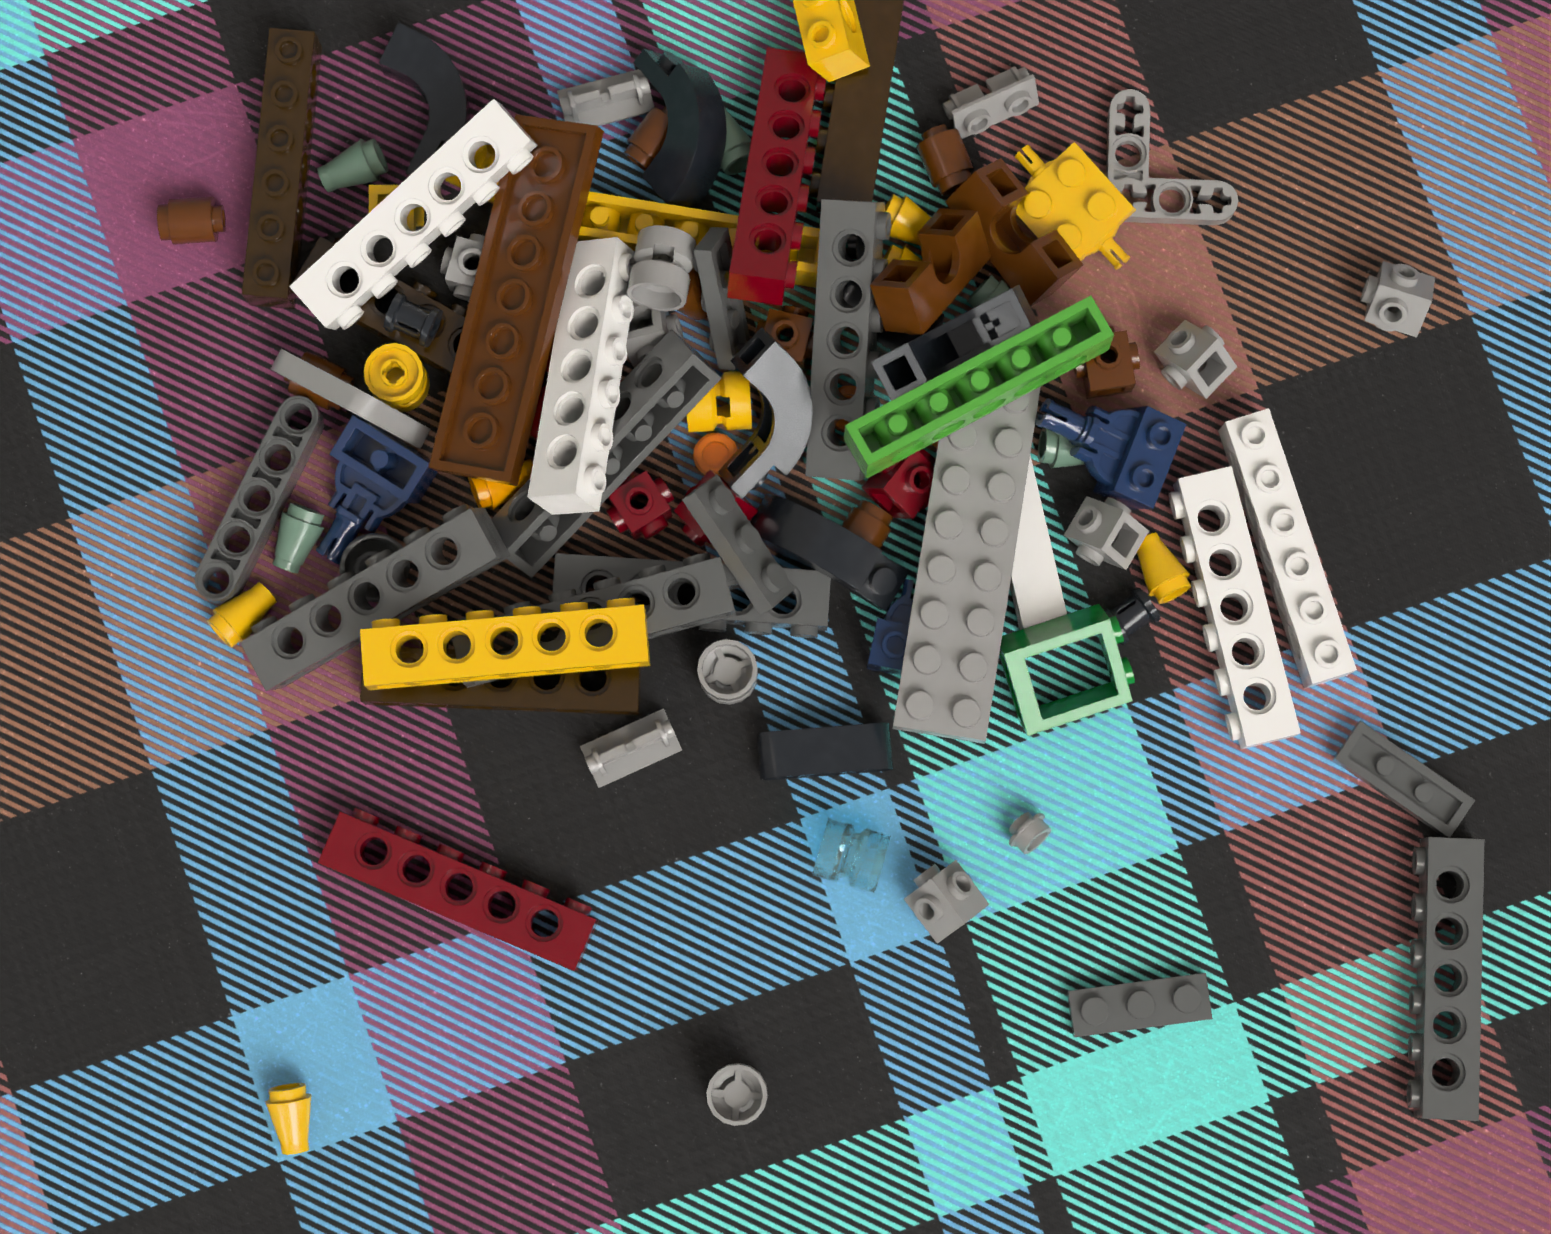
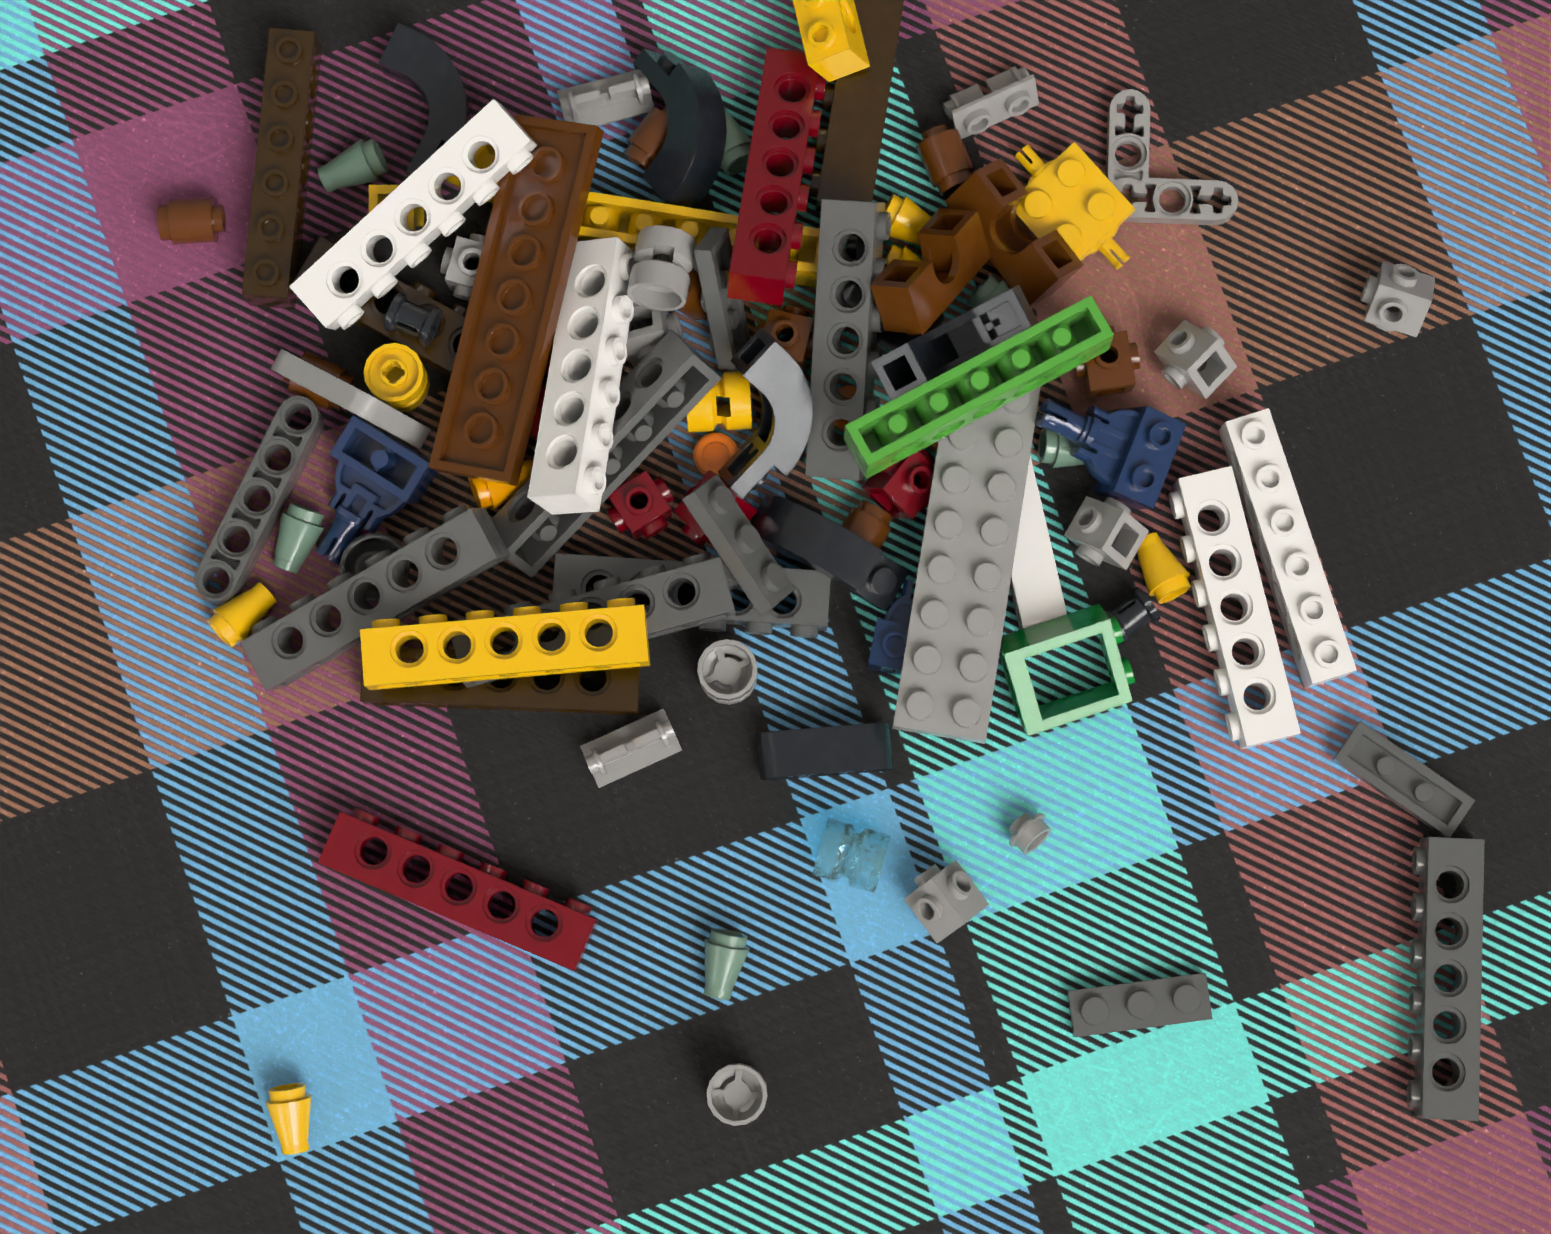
(723, 962): none -> sand green cone

